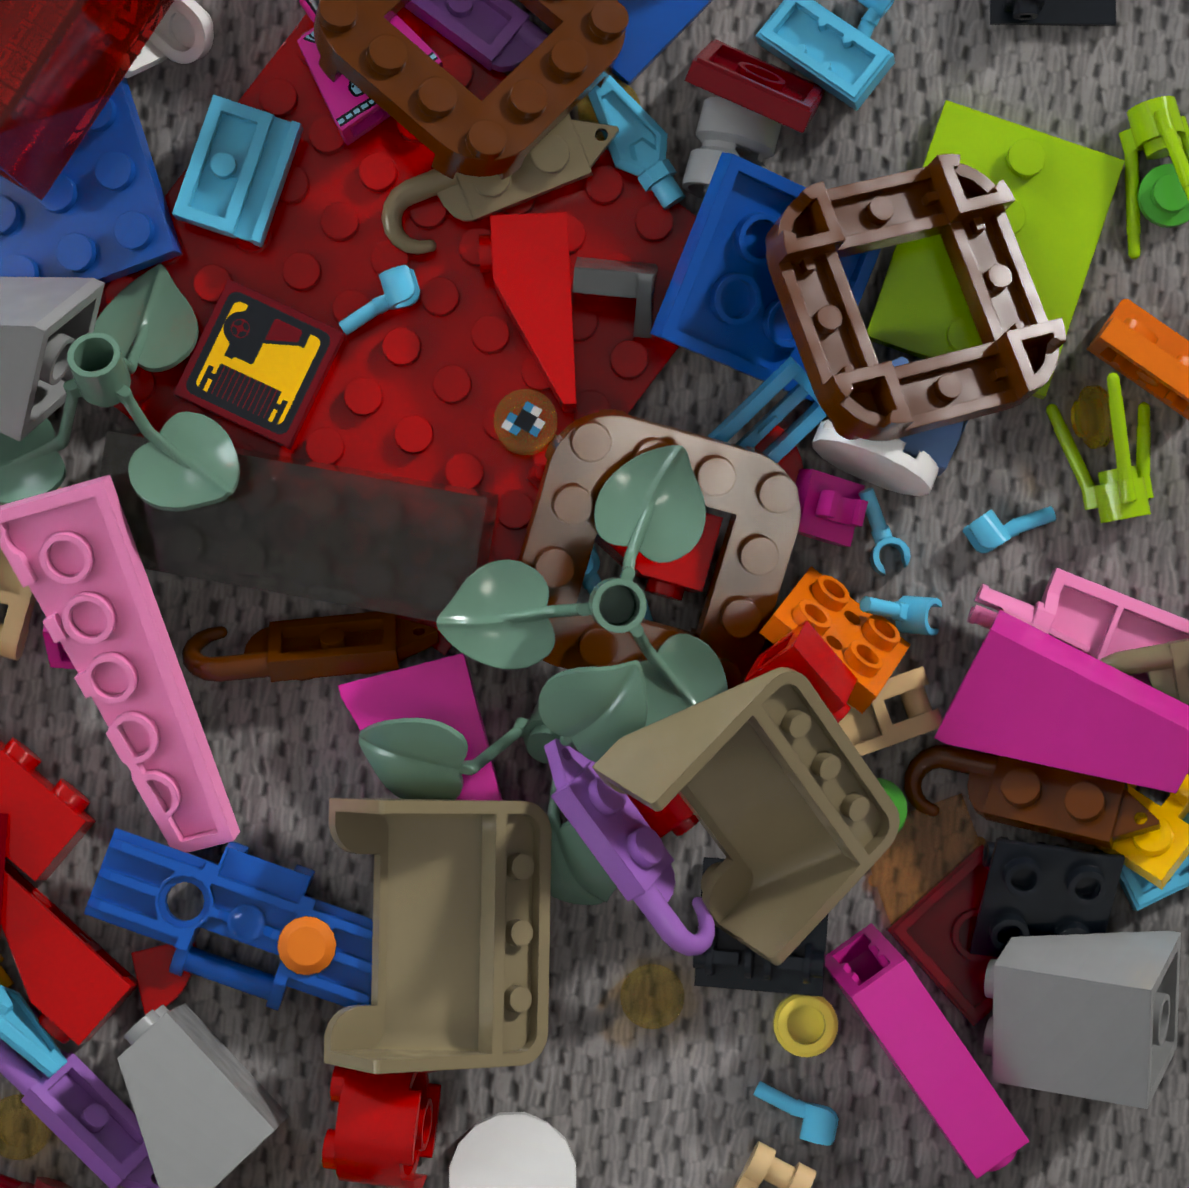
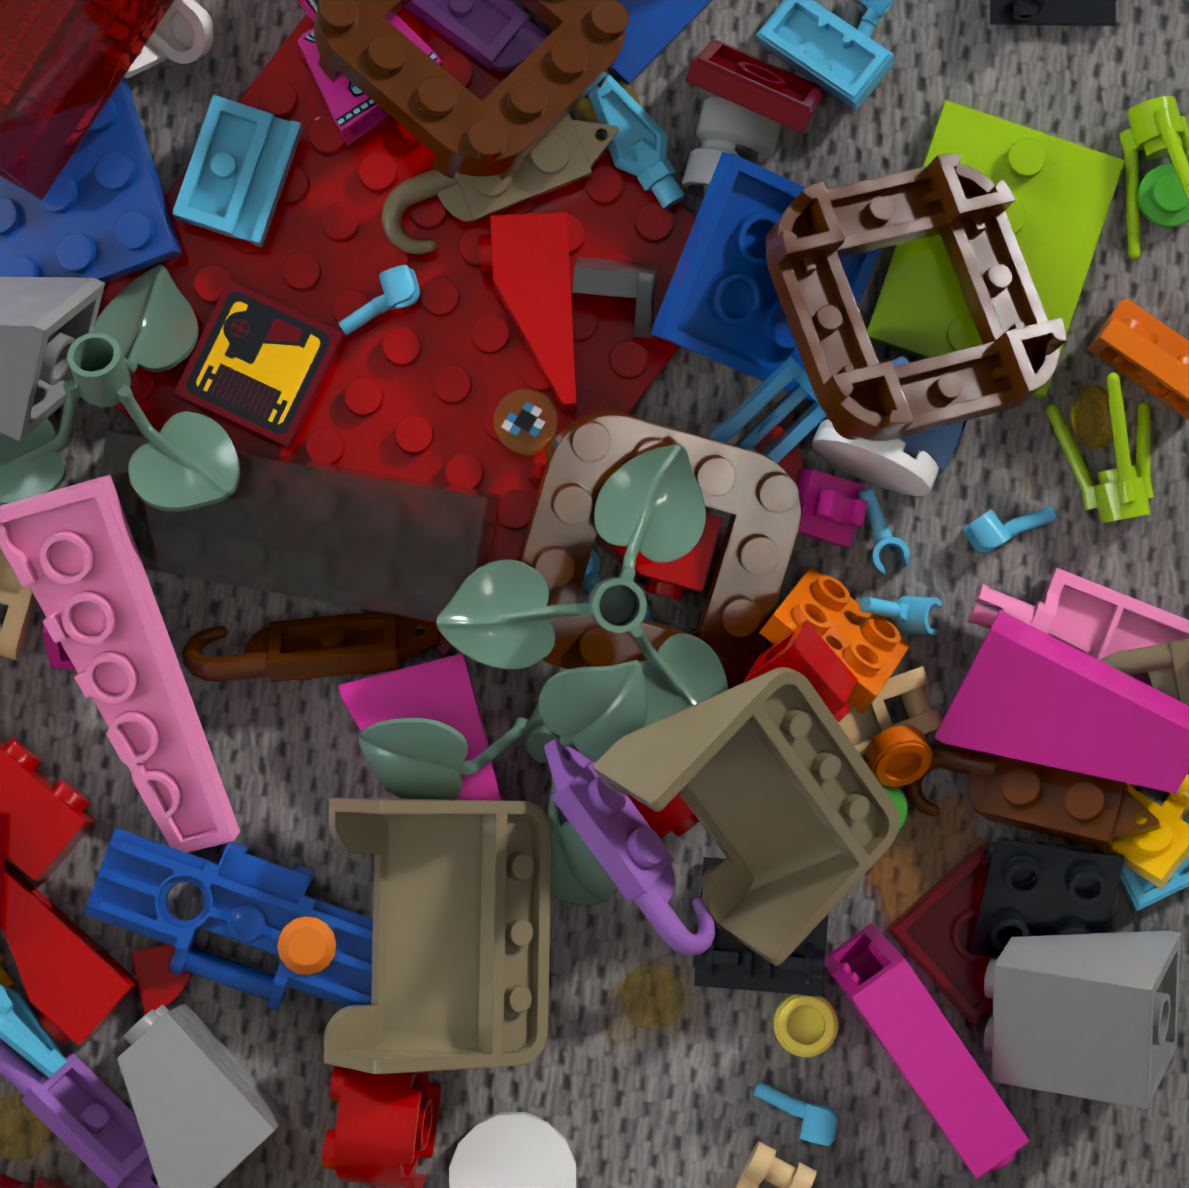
(898, 755): none -> orange tile

